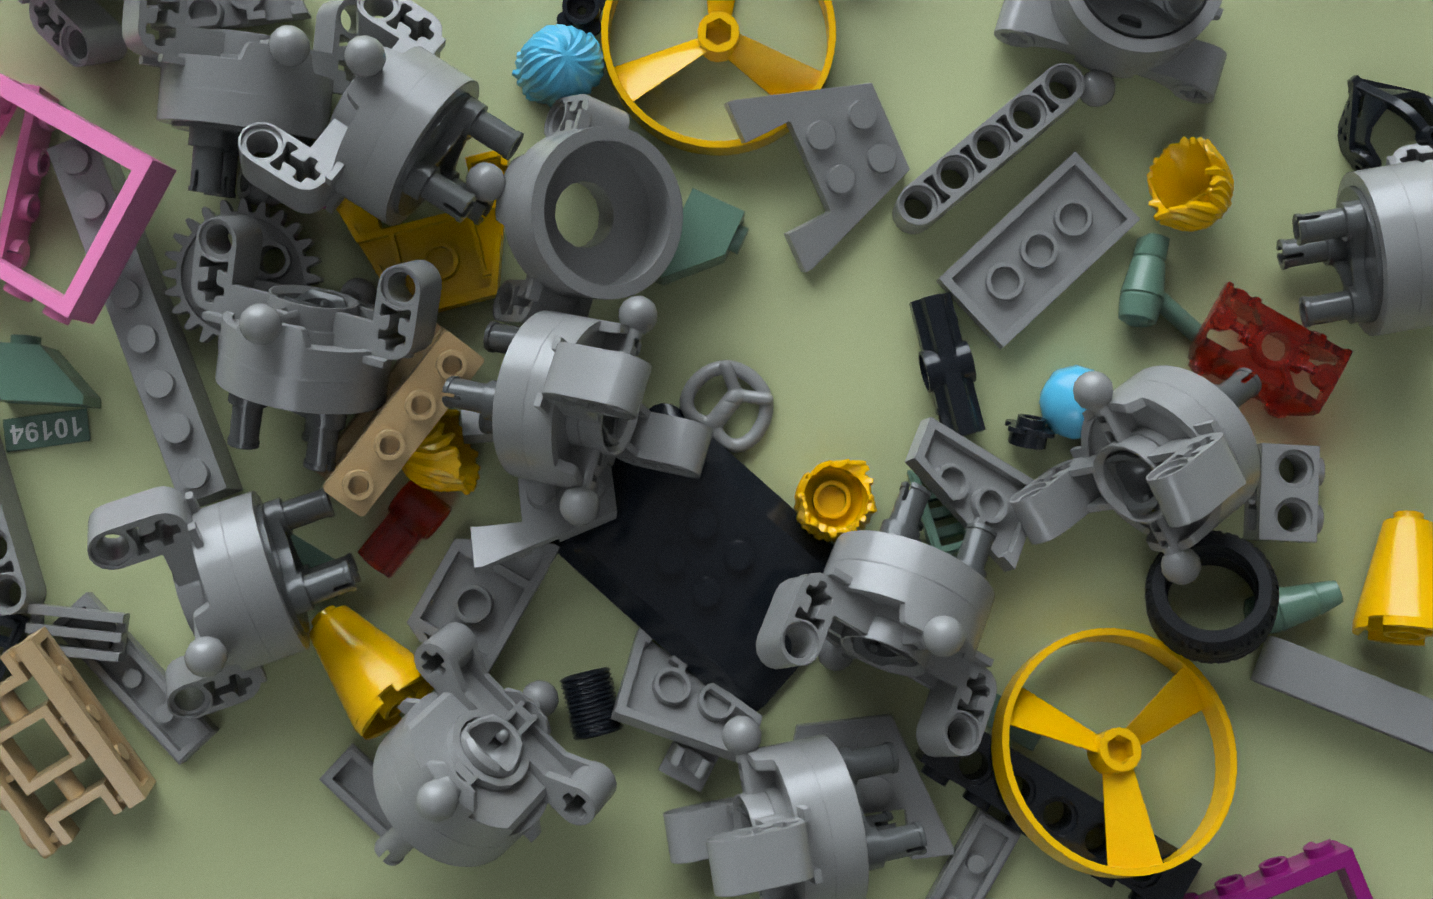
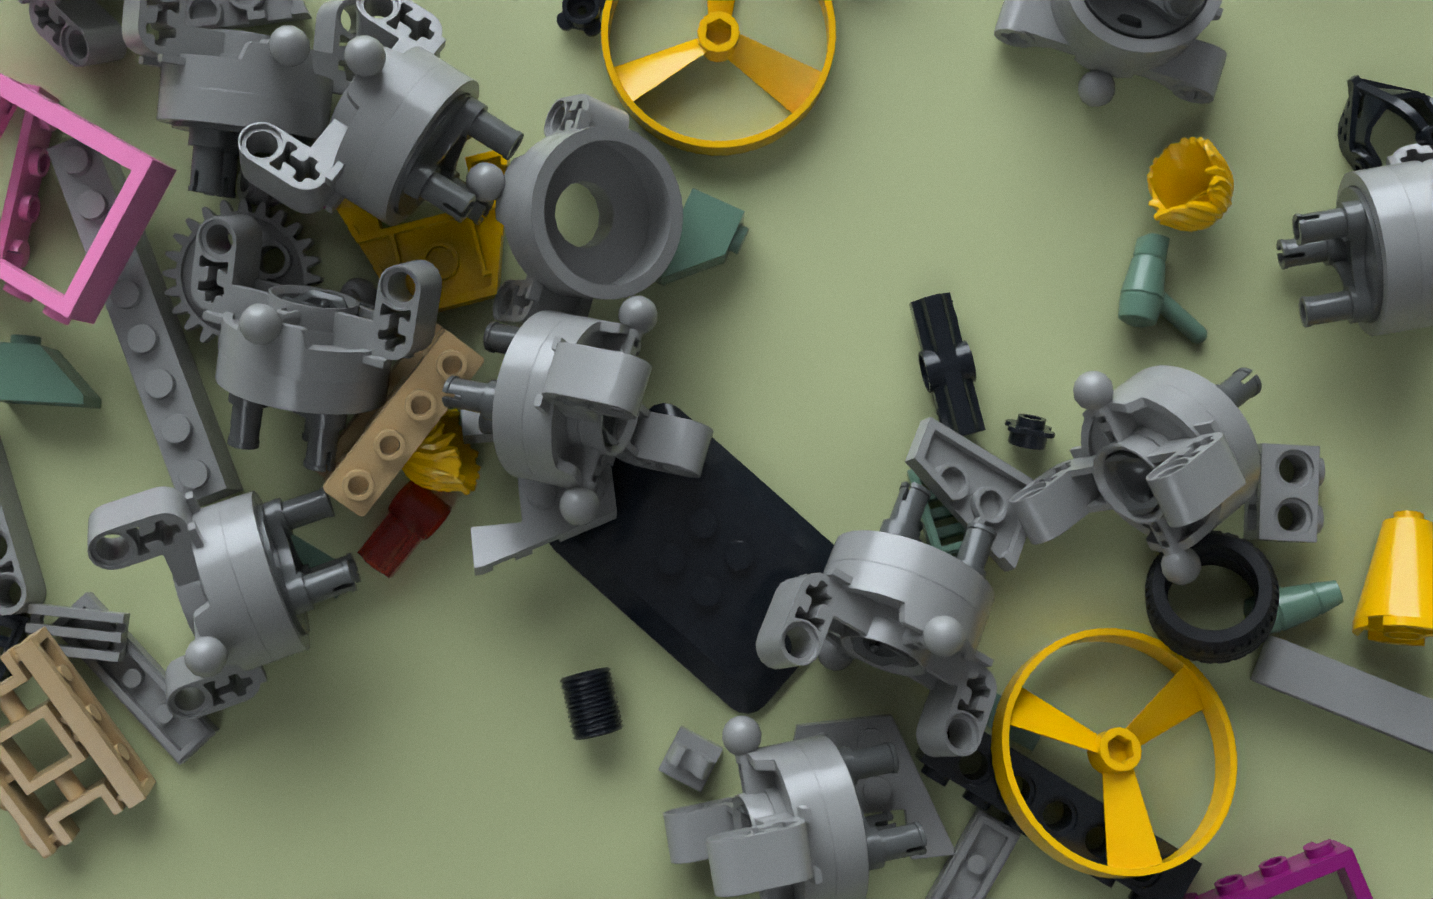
(46, 430): sand green sticker -> none
(353, 784): light grey tile -> none
(366, 669): yellow cone -> none
(476, 762): light grey piece -> none
(484, 603): light grey wing -> none
(558, 64): medium azure hair -> none
(673, 703): light grey wing -> none
(730, 402): light grey piece -> none
(835, 499): yellow hair -> none
(844, 149): light grey wing -> none
(1003, 133): light grey beam -> none
(1038, 250): light grey plate -> none
(1058, 402): medium azure hair -> none
(1301, 344): clear red piece -> none

